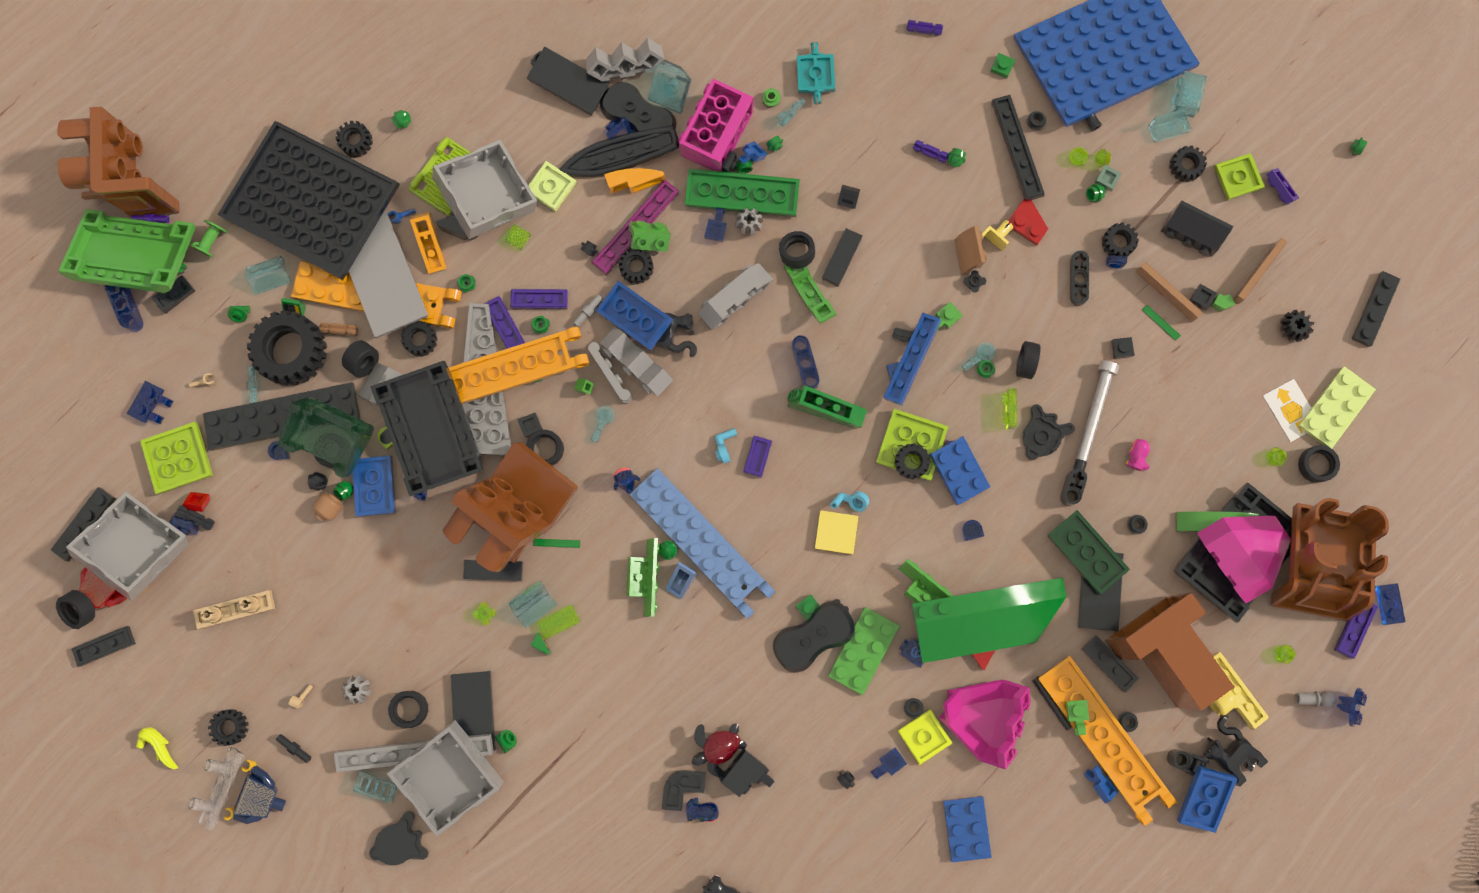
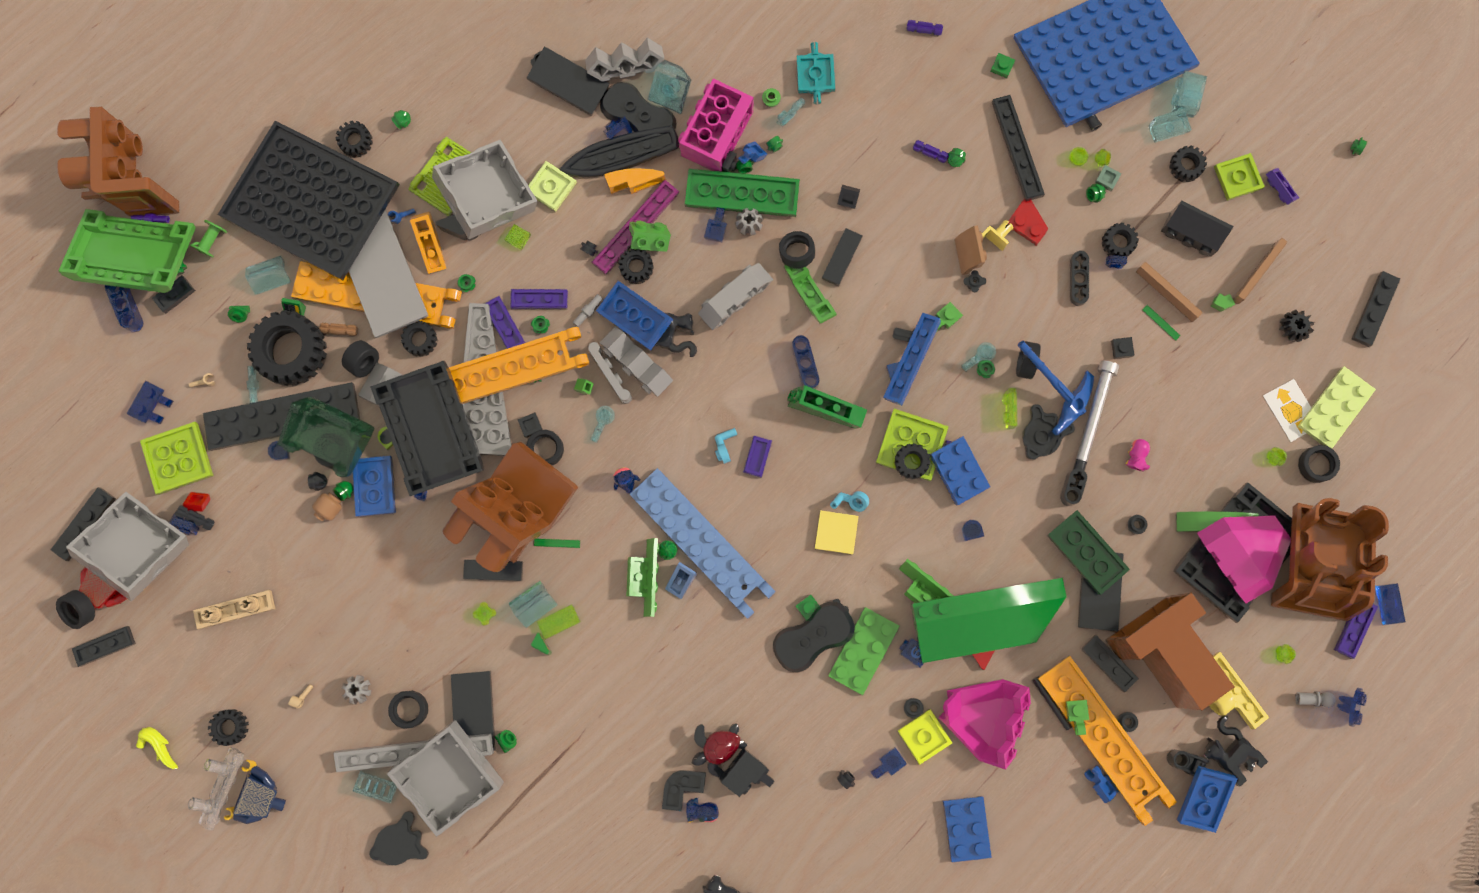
(293, 748): black bar -> none
(1039, 116): black plate -> none
(1074, 402): none -> blue piece
(1203, 297): black plate -> none

